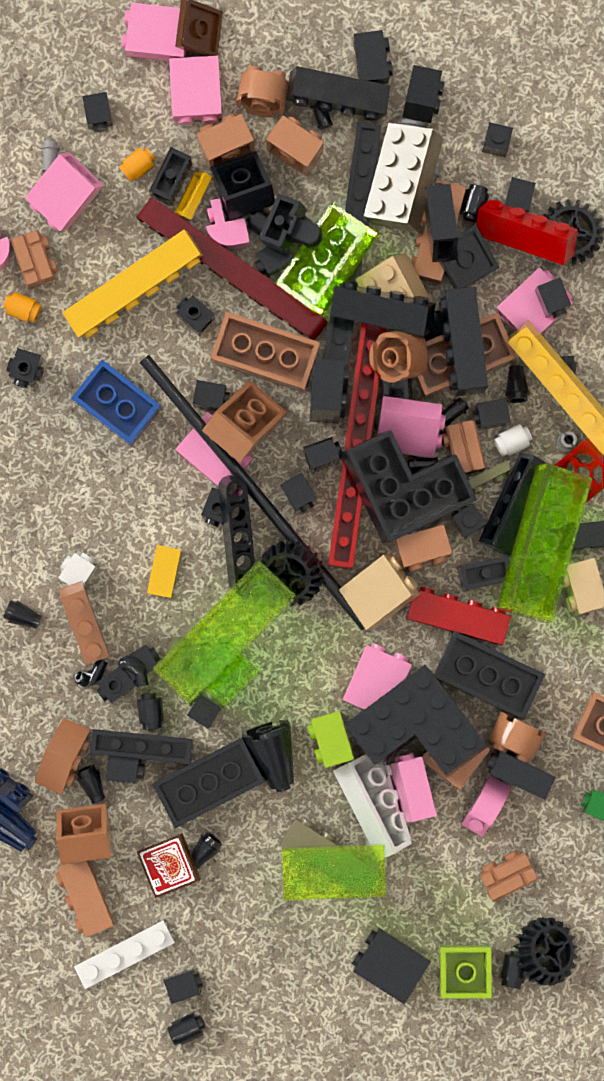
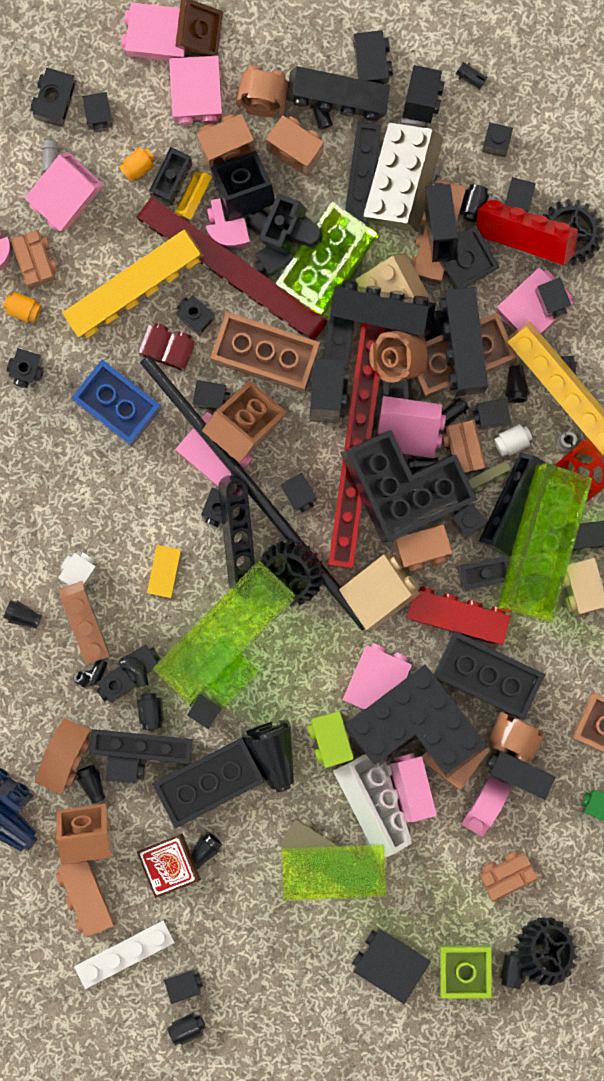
(55, 111): none -> black brick
(167, 347): none -> dark red brick
(322, 454): black brick -> none
(471, 75): none -> black pin

